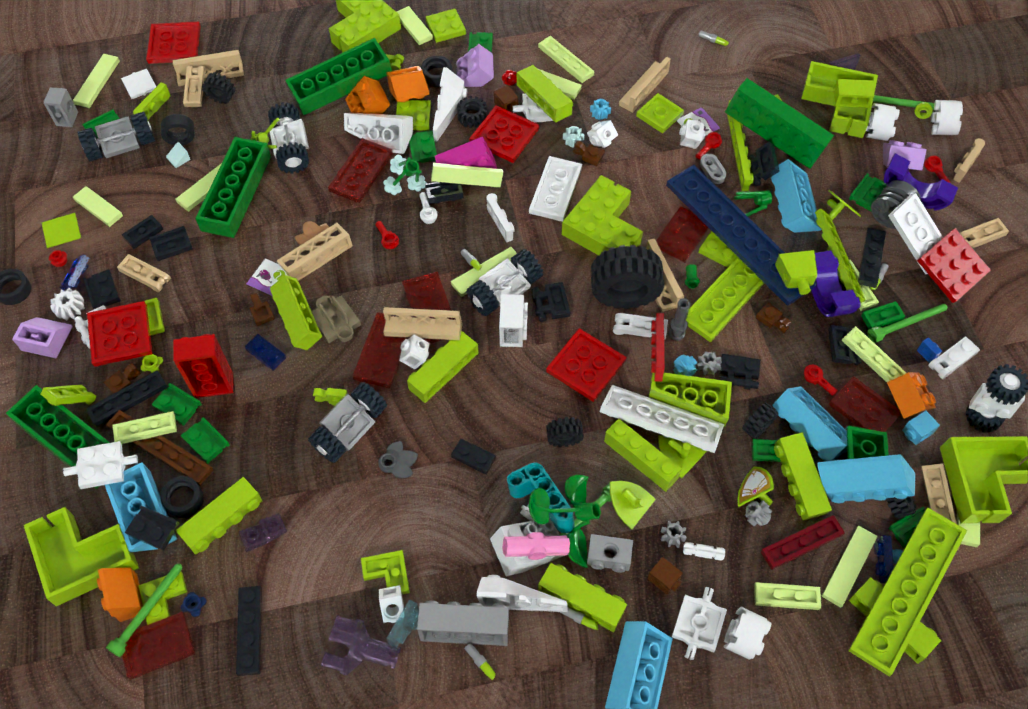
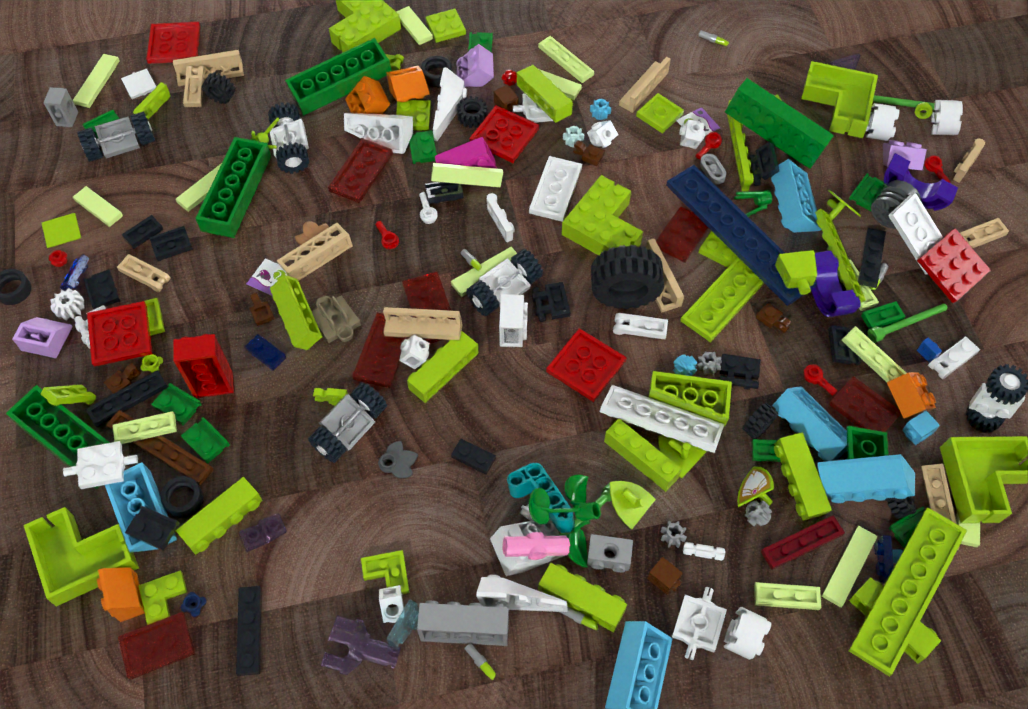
(118, 646): bright green piece -> none
(177, 120): black tyre -> none
(178, 155): light aqua slope -> none
(404, 167): light aqua plant -> none
(564, 432): black tyre -> none
(657, 351): red plate -> none
(679, 323): dark grey pin -> none
(691, 276): green pin -> none
(854, 93): lime brick -> none

